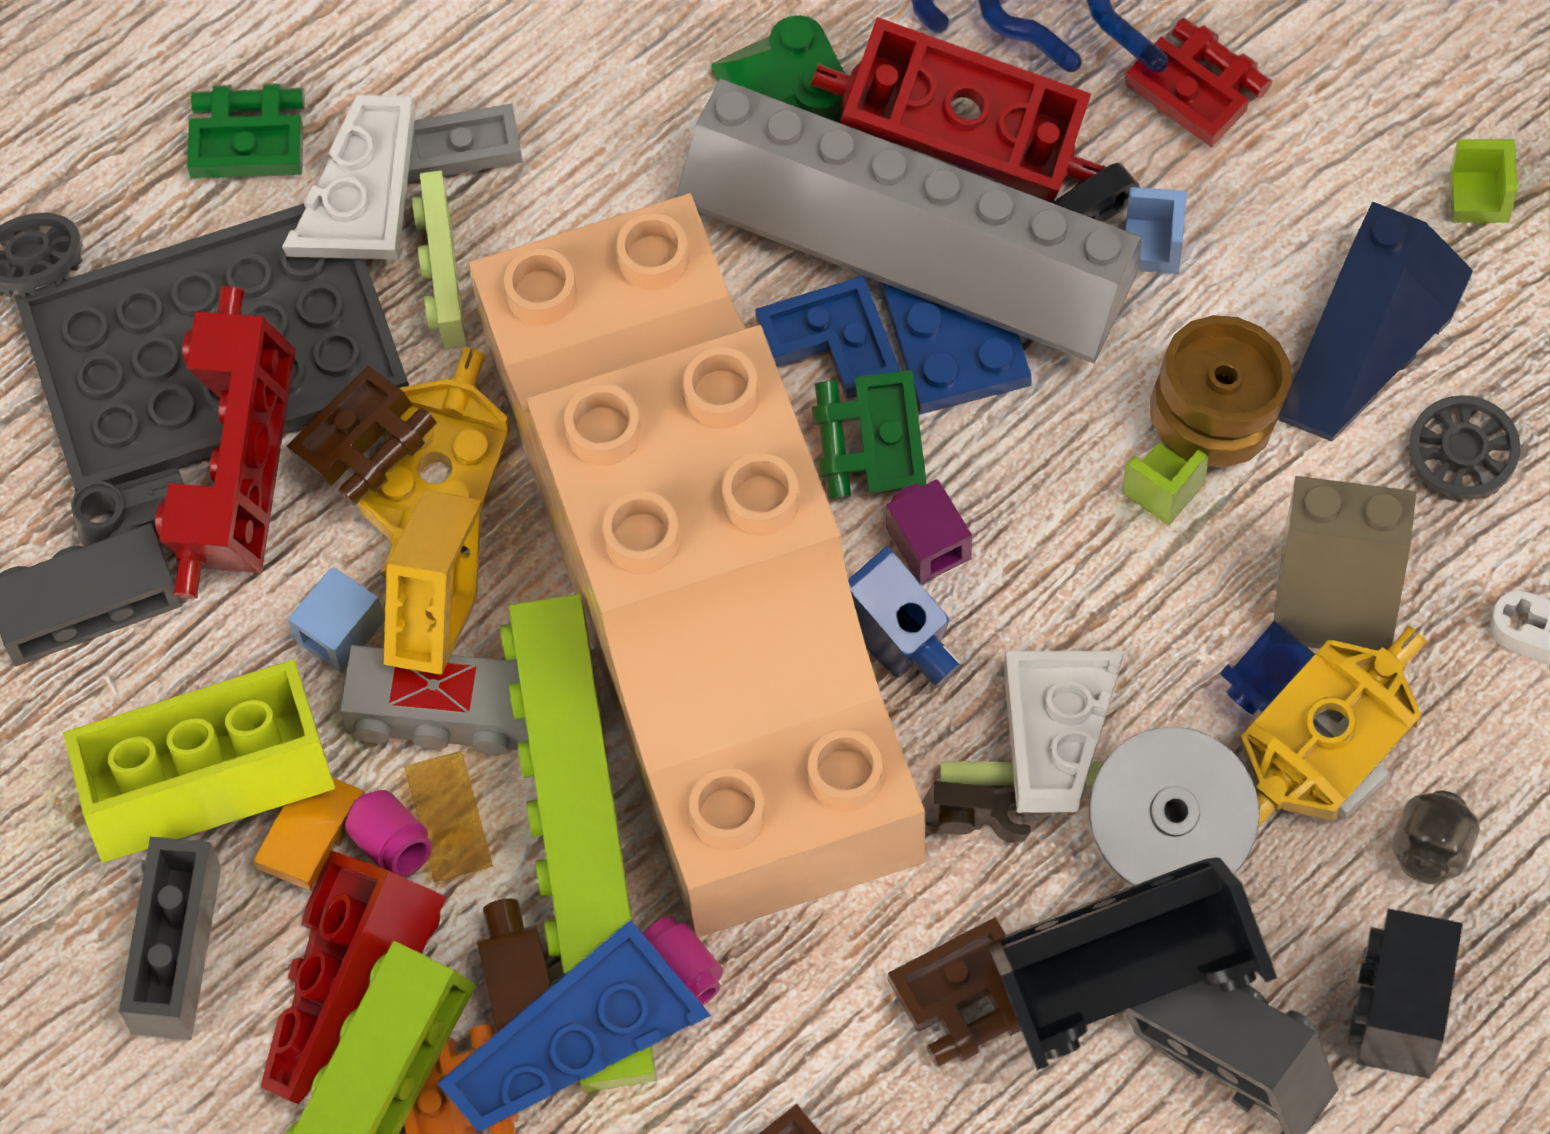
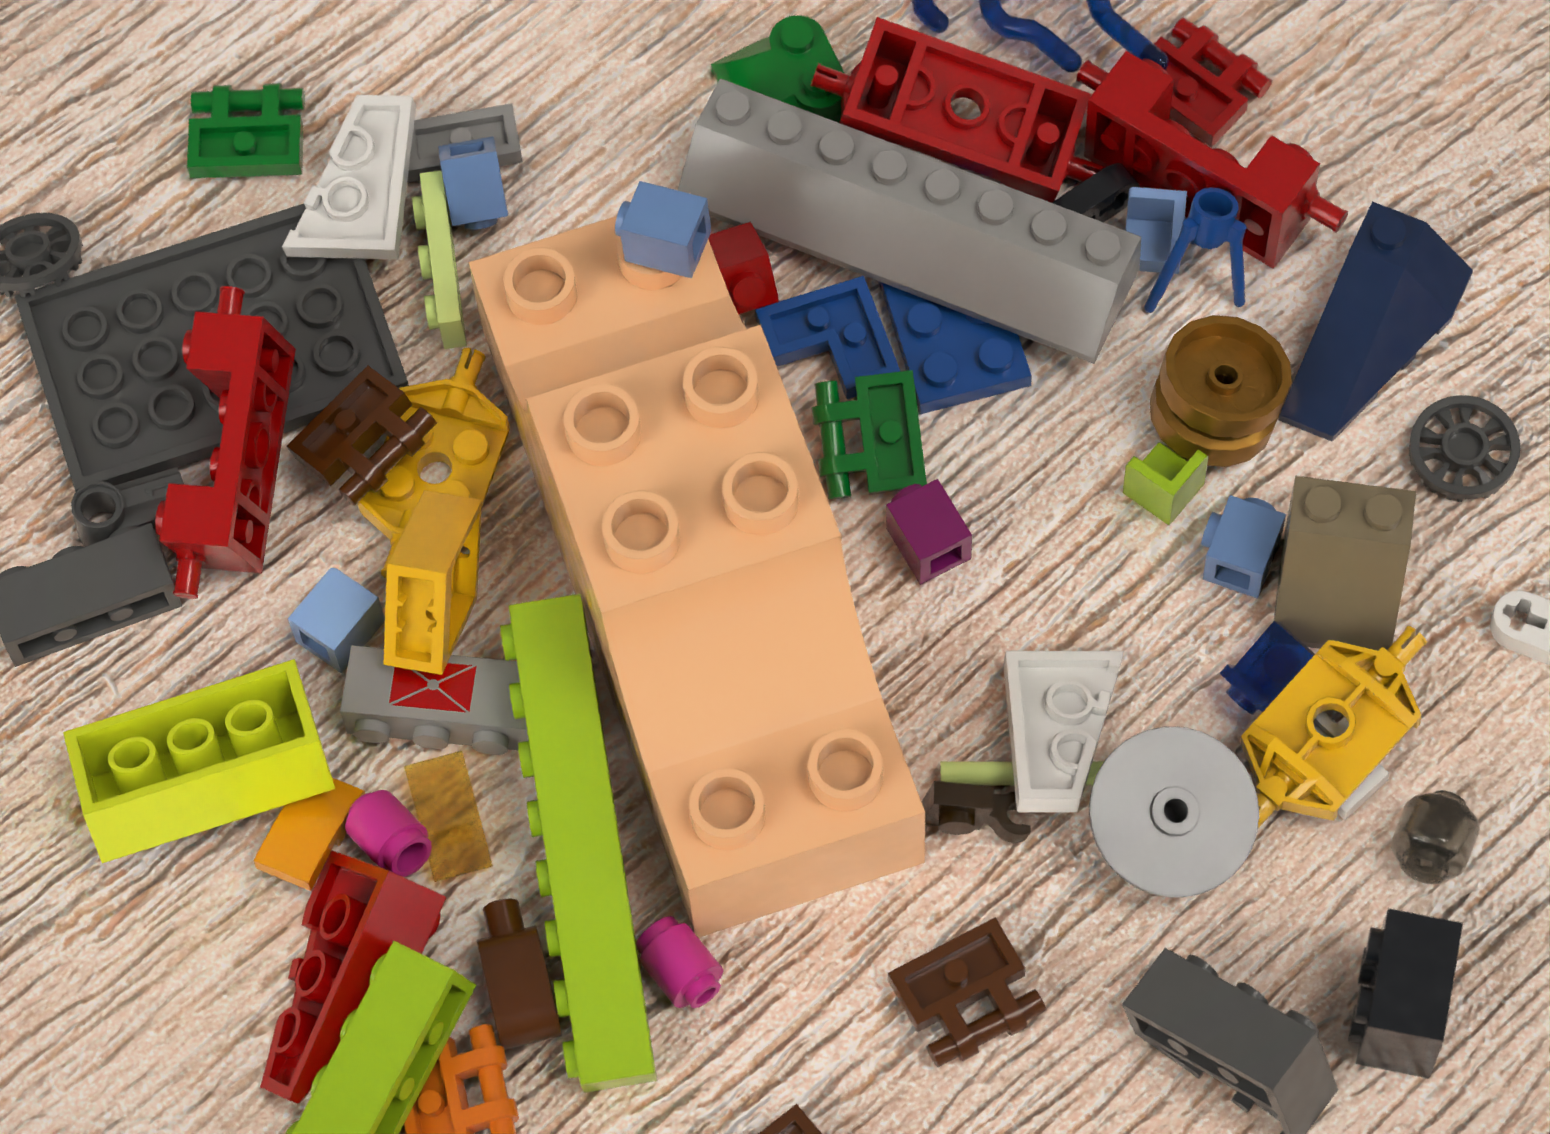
(170, 938): dark grey brick -> none
(473, 183): none -> medium blue brick
(588, 1019): blue wing -> none
(664, 229): none -> medium blue brick
(744, 267): none -> red brick
(894, 601): torso -> none
(1129, 952): black windscreen -> none
(1133, 127): none -> red brick
(1209, 226): none -> blue plant
(1242, 544): none -> medium blue brick
(1483, 180): lime panel -> none

